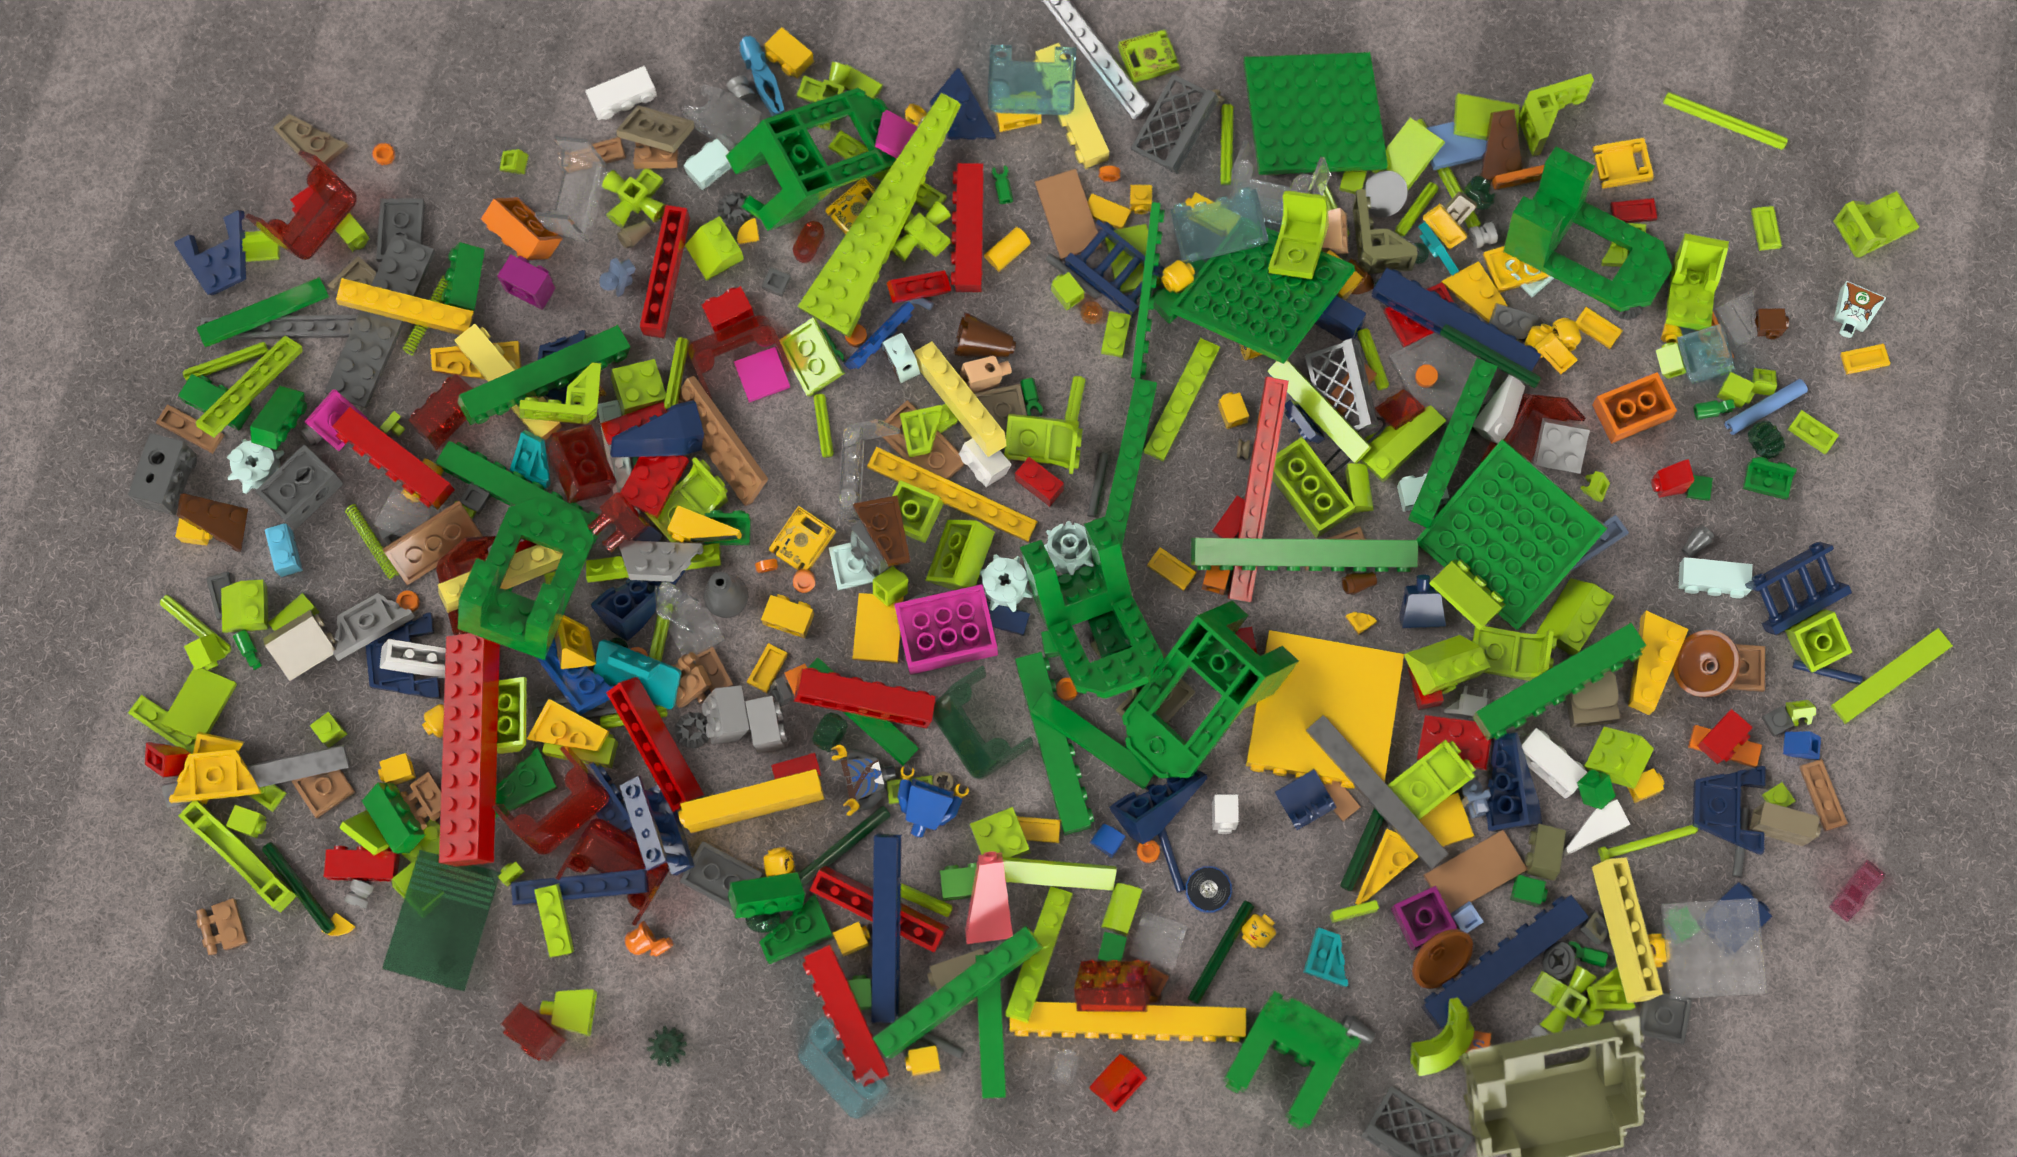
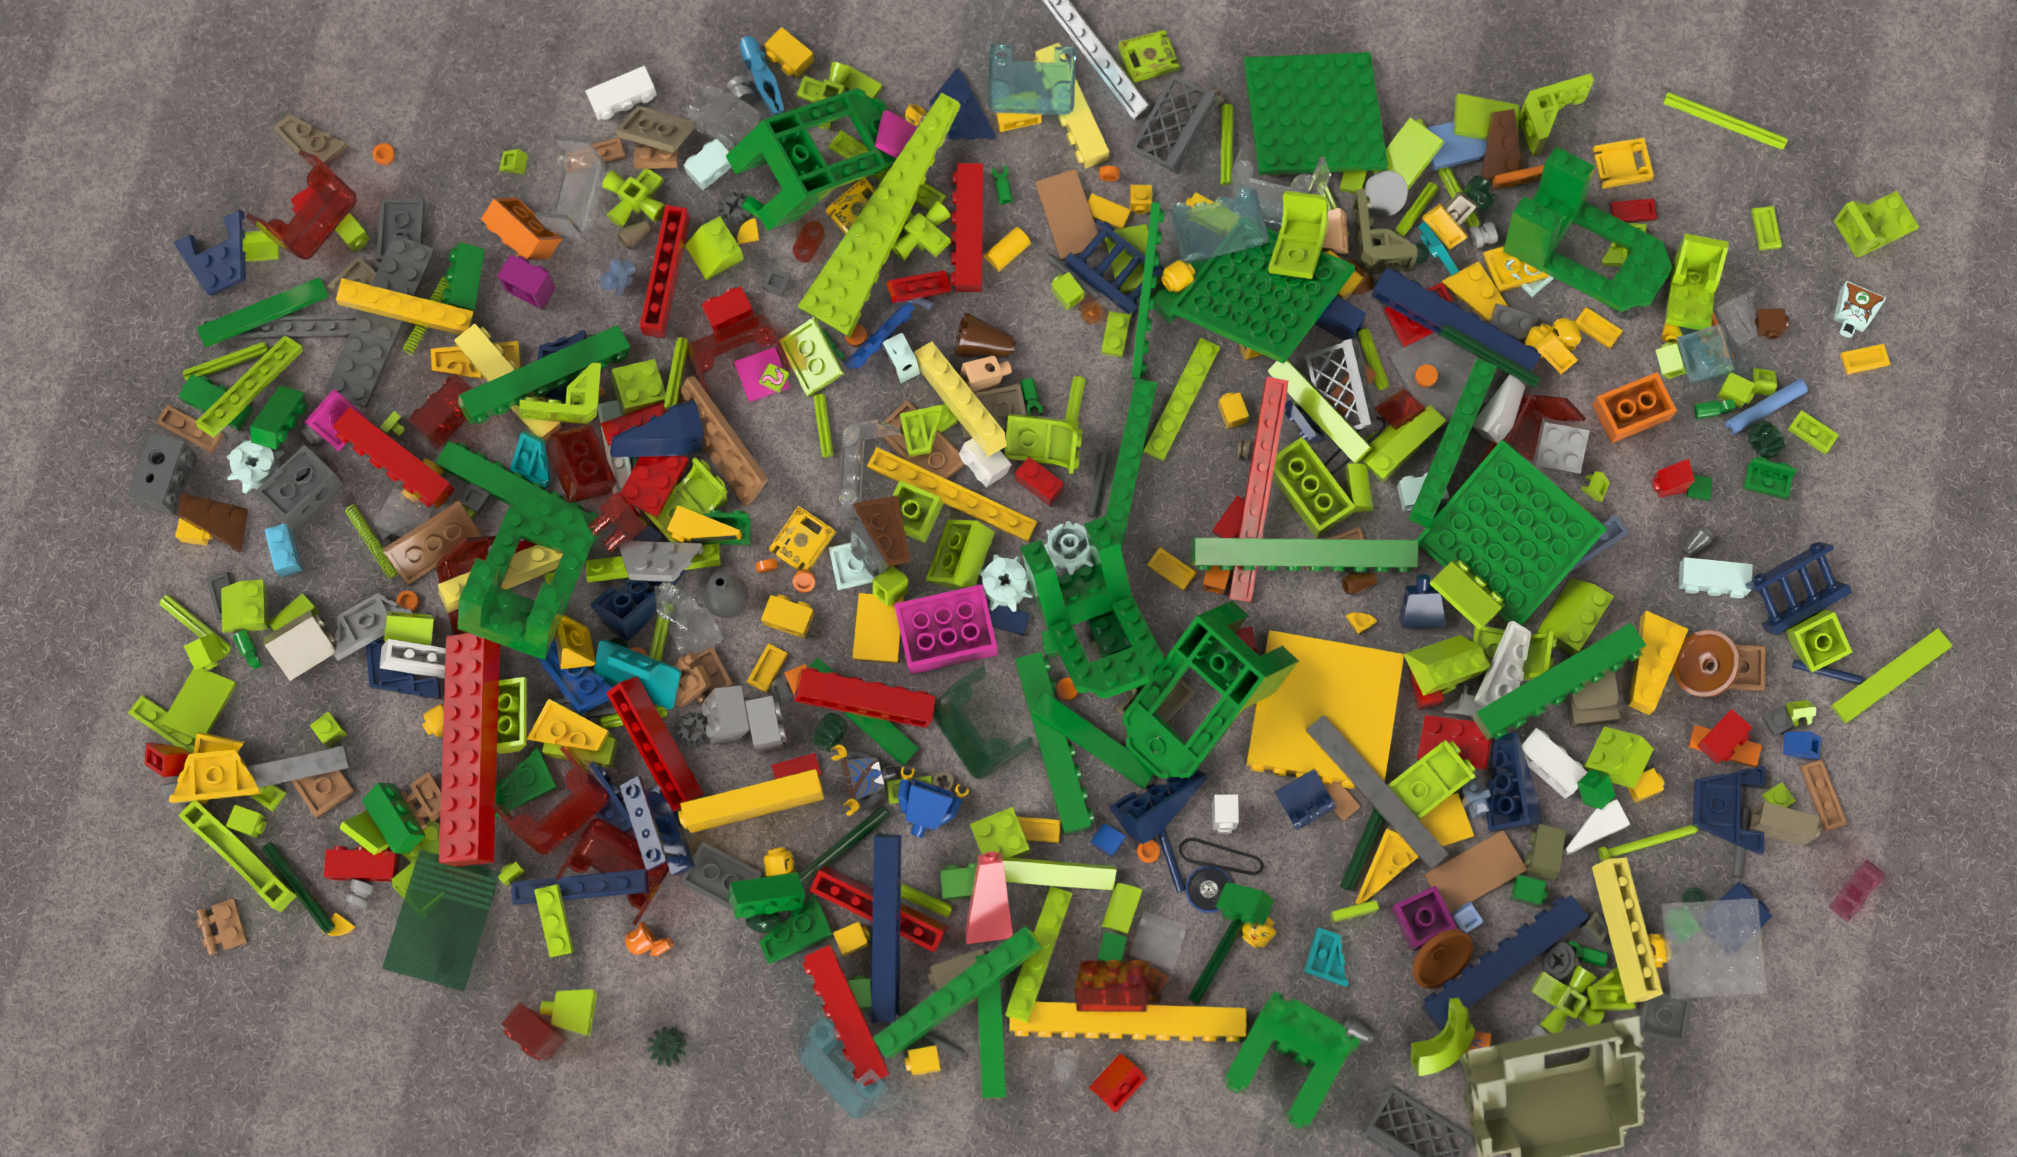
(397, 769): yellow brick -> none
(408, 627): none -> lime brick
(774, 378): none -> lime tile
(1218, 866): none -> black piece
(1244, 904): none -> green brick
(1506, 665): none -> white wing
(1693, 895): none -> clear green plate

